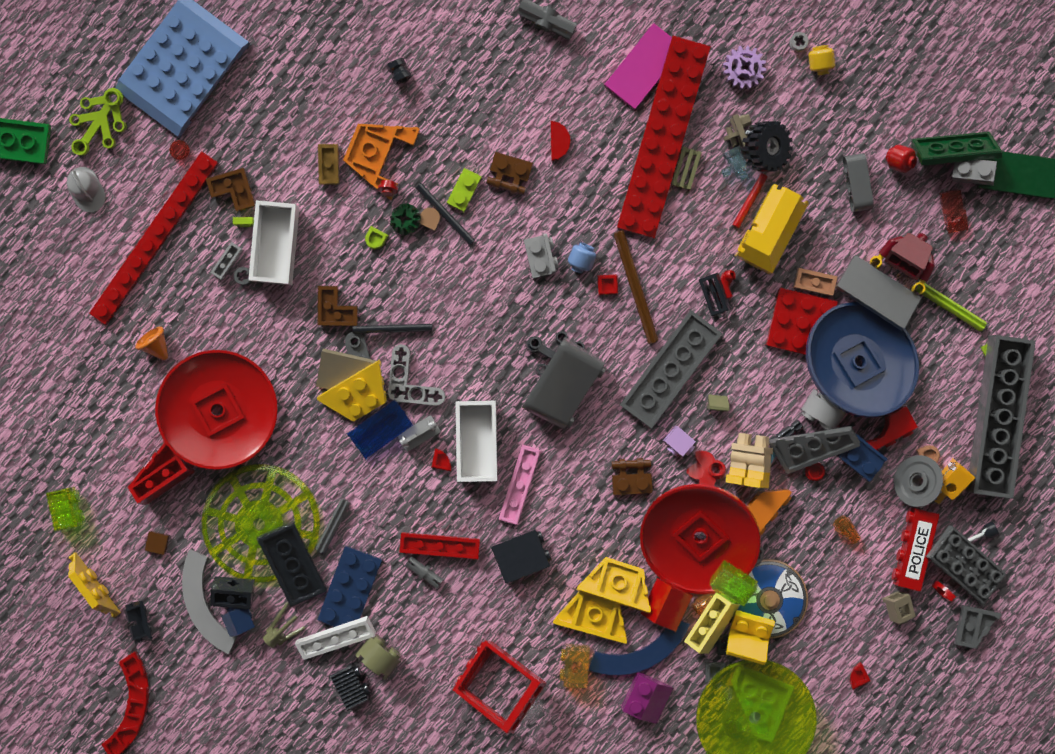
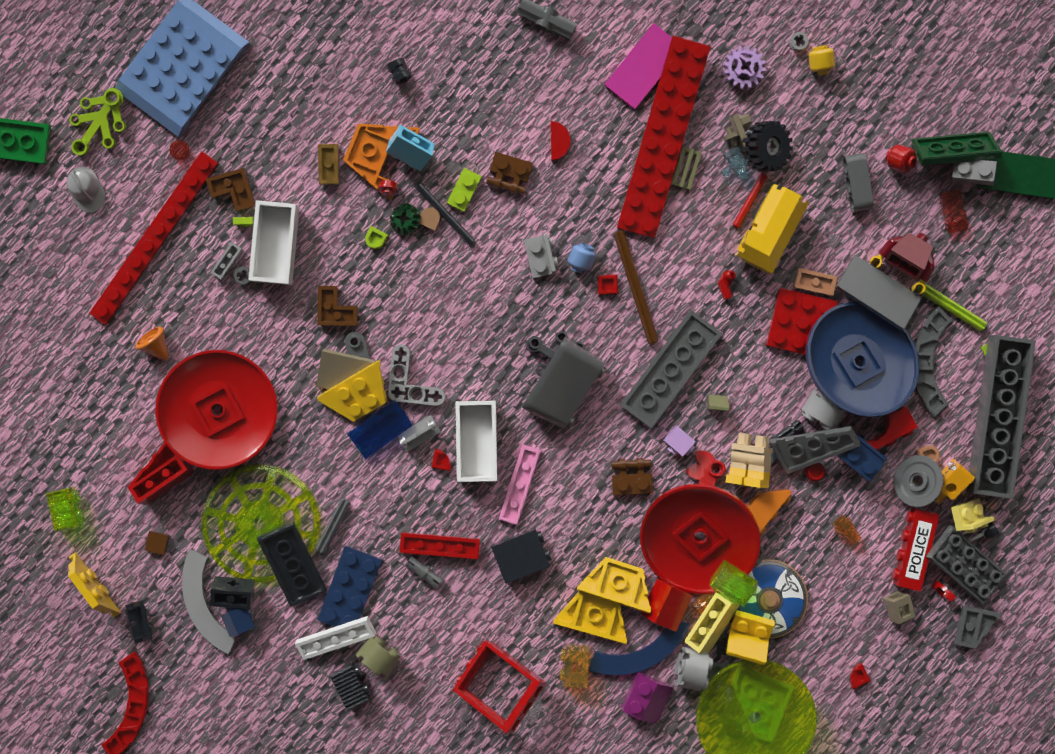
(275, 636): olive plant -> none
(392, 328): black bar -> none
(410, 148): none -> medium azure brick
(692, 669): none -> light grey brick
(726, 306): black tile -> none
(925, 346): none -> dark grey tile
(970, 516): none -> light yellow bracket

